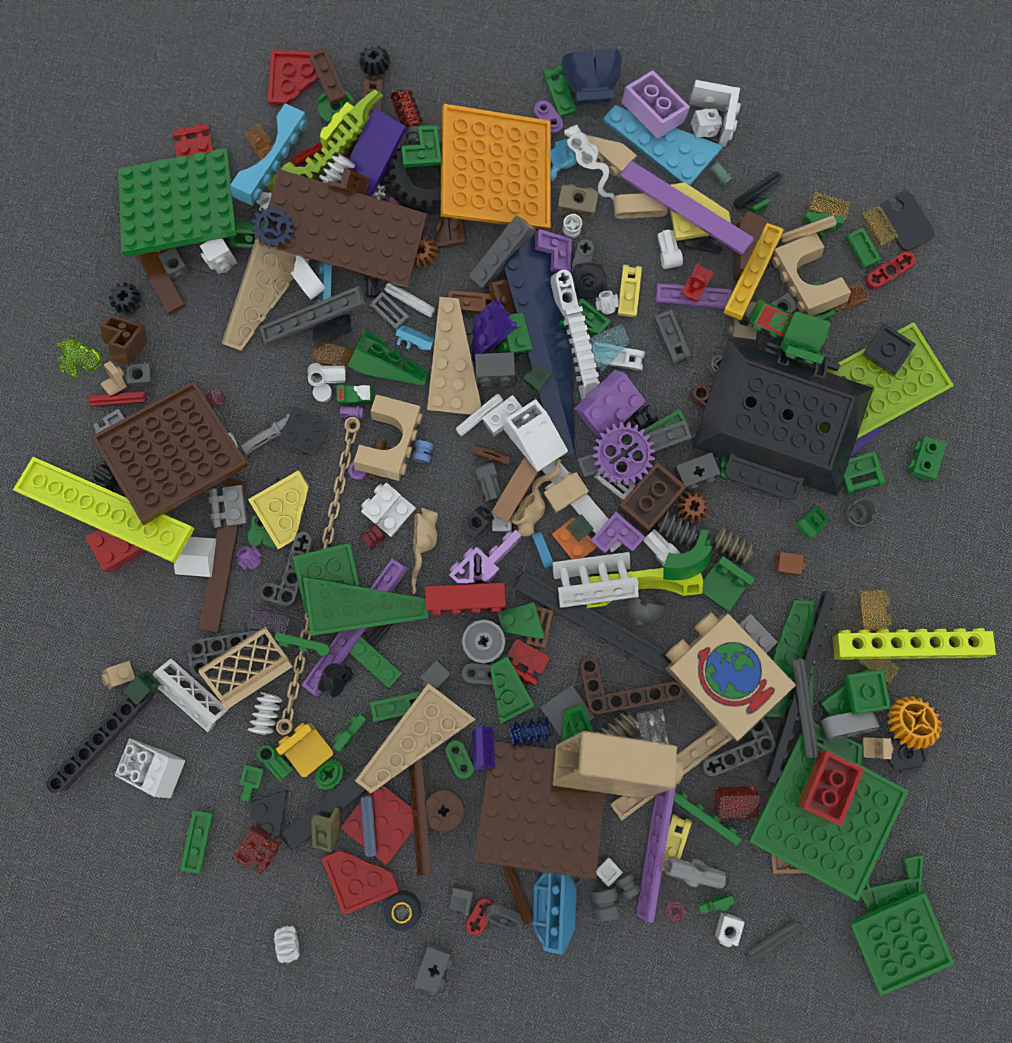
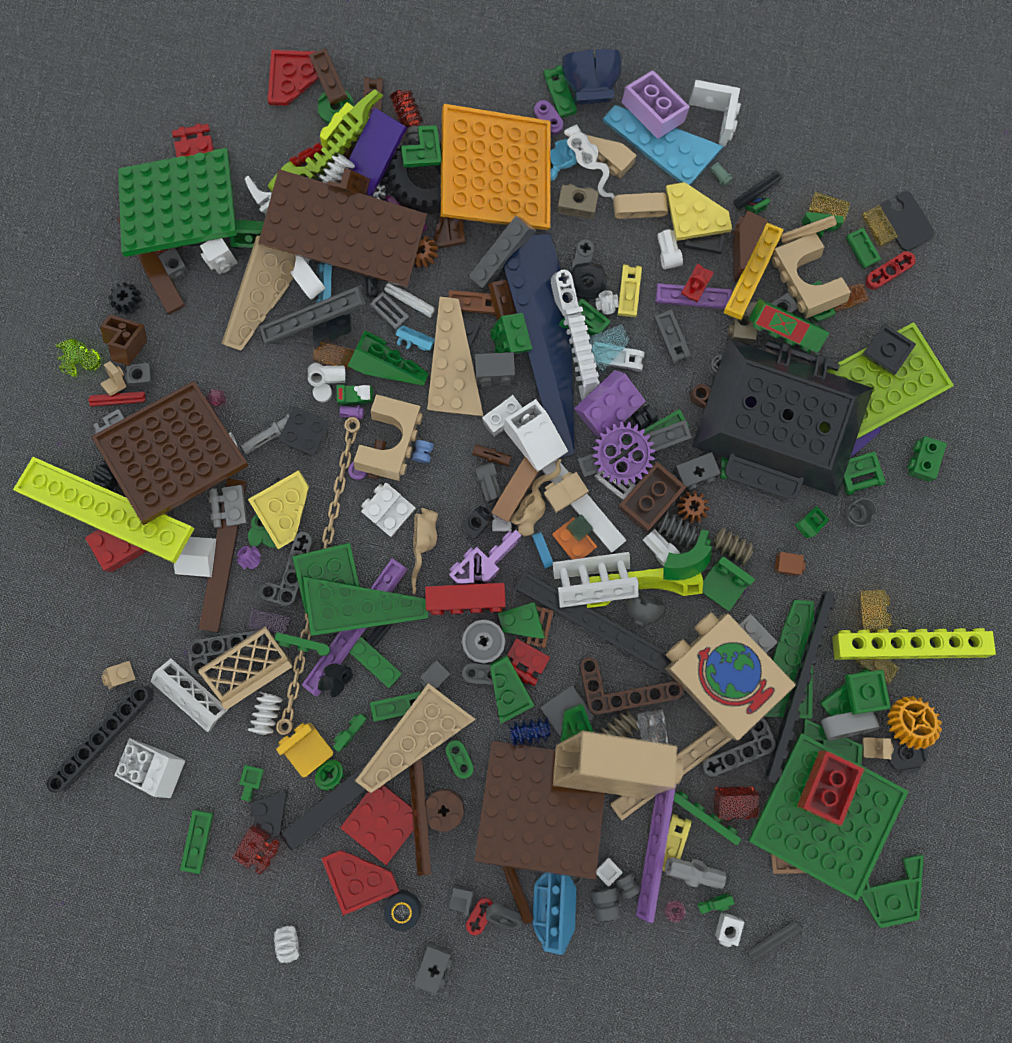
(141, 686): dark green panel -> none
(251, 181): medium azure arch -> none
(259, 140): clear orange slope -> none
(276, 763): green piece -> none
(279, 222): dark blue gear -> none
(325, 831): olive panel -> none
(368, 826): sand blue axle -> none
(373, 536): dark red wheel -> none
(374, 61): black gear -> none
(477, 416): white axle -> none
(483, 748): dark purple panel -> none
(491, 328): dark purple wing -> none
(537, 378): dark green panel -> none
(558, 246): medium lavender plate -> none
(573, 222): white wheel -> none
(617, 529): medium lavender plate -> none
(687, 208): medium lavender tile -> none
(706, 123): white brick -> none
(805, 337): green bracket -> none
(805, 708): dark grey axle -> none
(901, 942): green plate -> none

